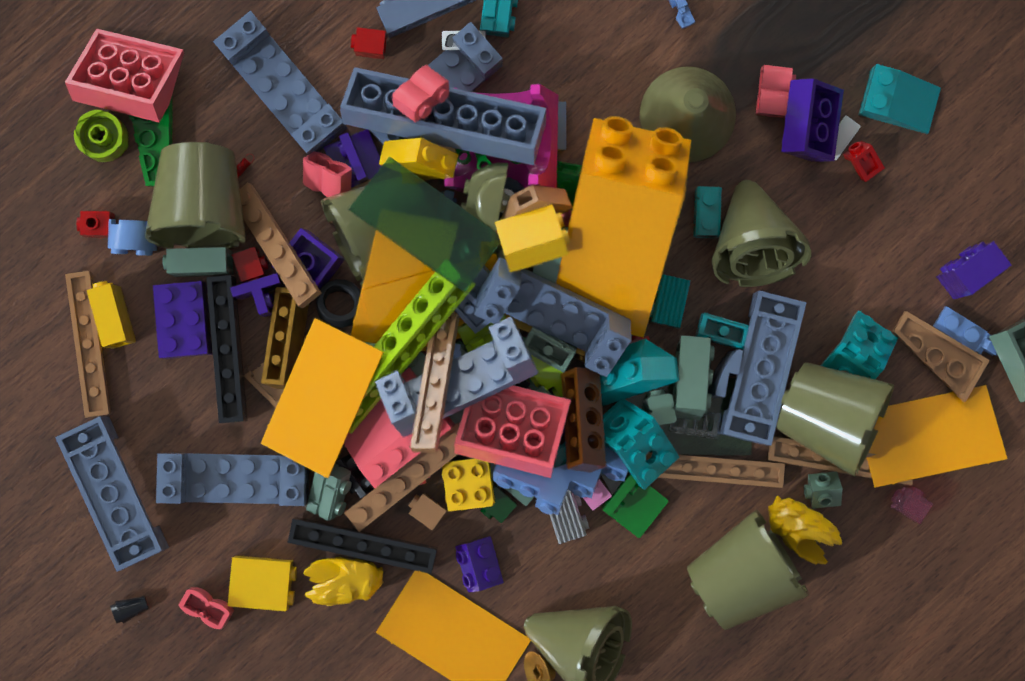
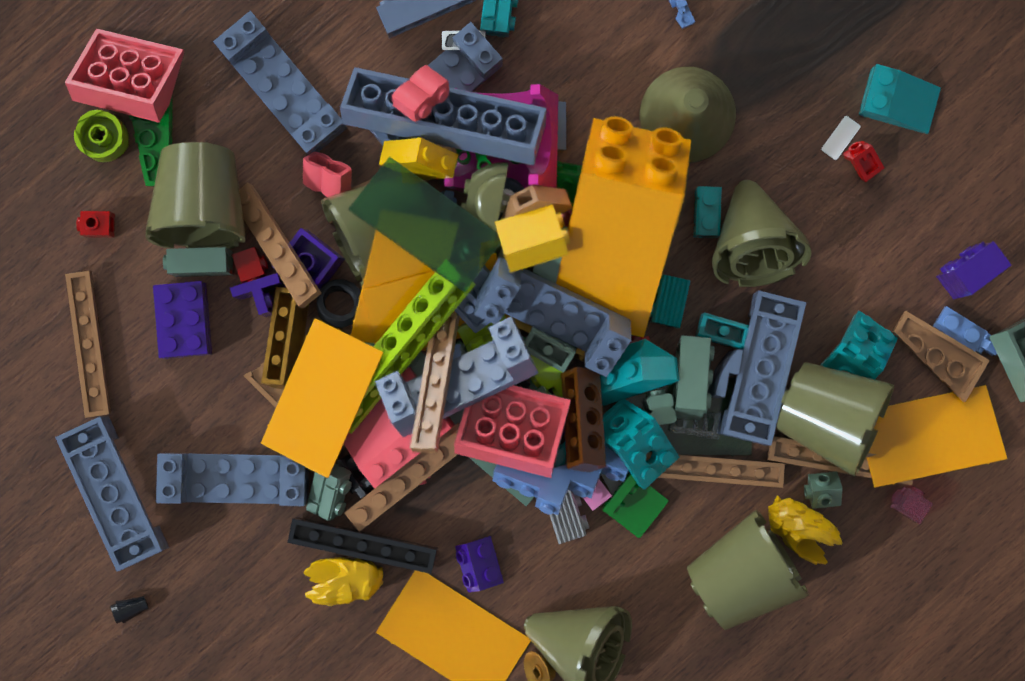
(111, 315): yellow brick -> none
(129, 236): medium blue brick -> none
(201, 604): coral brick -> none
(226, 350): black brick -> none
(243, 165): red piece -> none
(261, 583): yellow brick -> none
(358, 153): dark purple bracket -> none
(369, 43): red brick -> none
(426, 510): medium nougat brick -> none
(468, 484): yellow bracket -> none
(502, 508): dark green brick -> none
(774, 91): coral brick -> none
(812, 120): dark purple brick -> none

